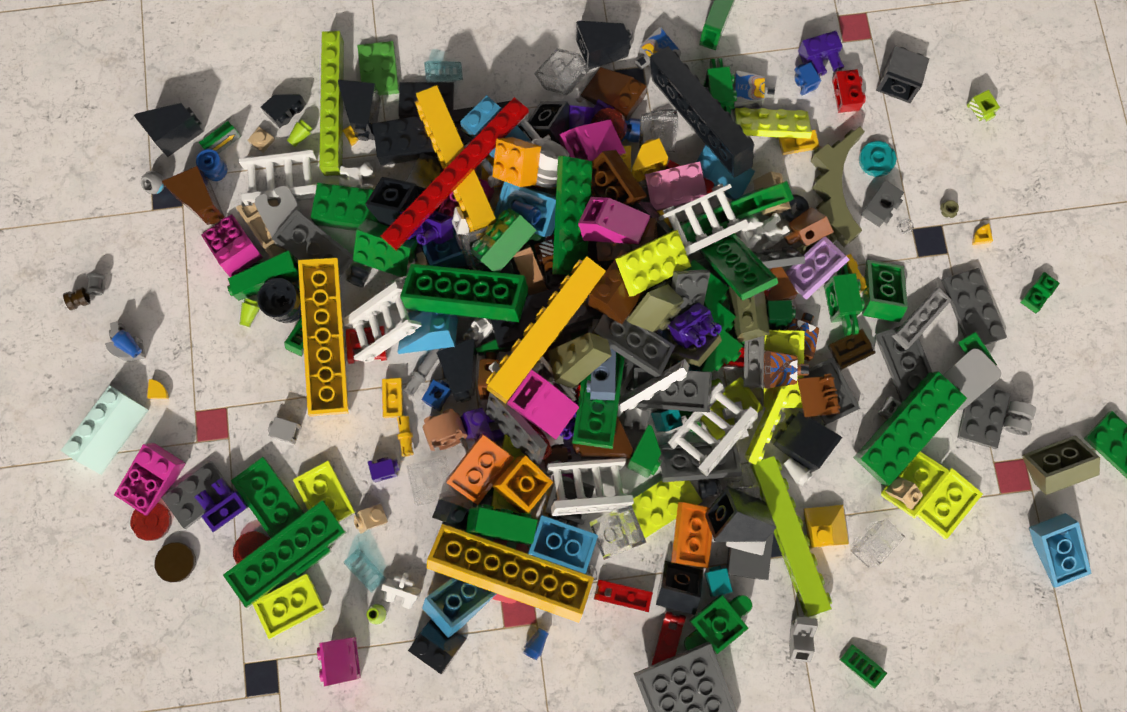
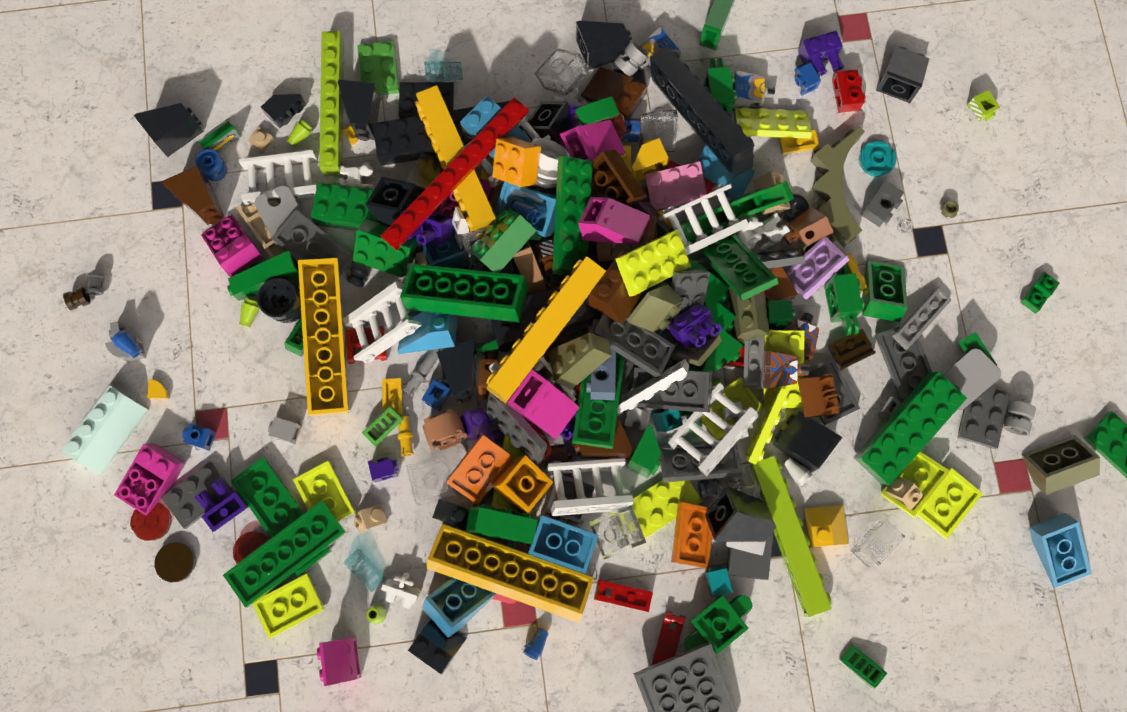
(152, 182): light grey piece -> none
(204, 439): none -> blue brick
(371, 437): none -> bright green slope
(478, 331): white hips -> none
(597, 111): none -> green slope
(629, 61): none -> light grey wheel
(680, 587): black slope -> none
(802, 639): light grey brick -> none
(974, 306): dark grey plate -> none
(982, 235): yellow tile -> none

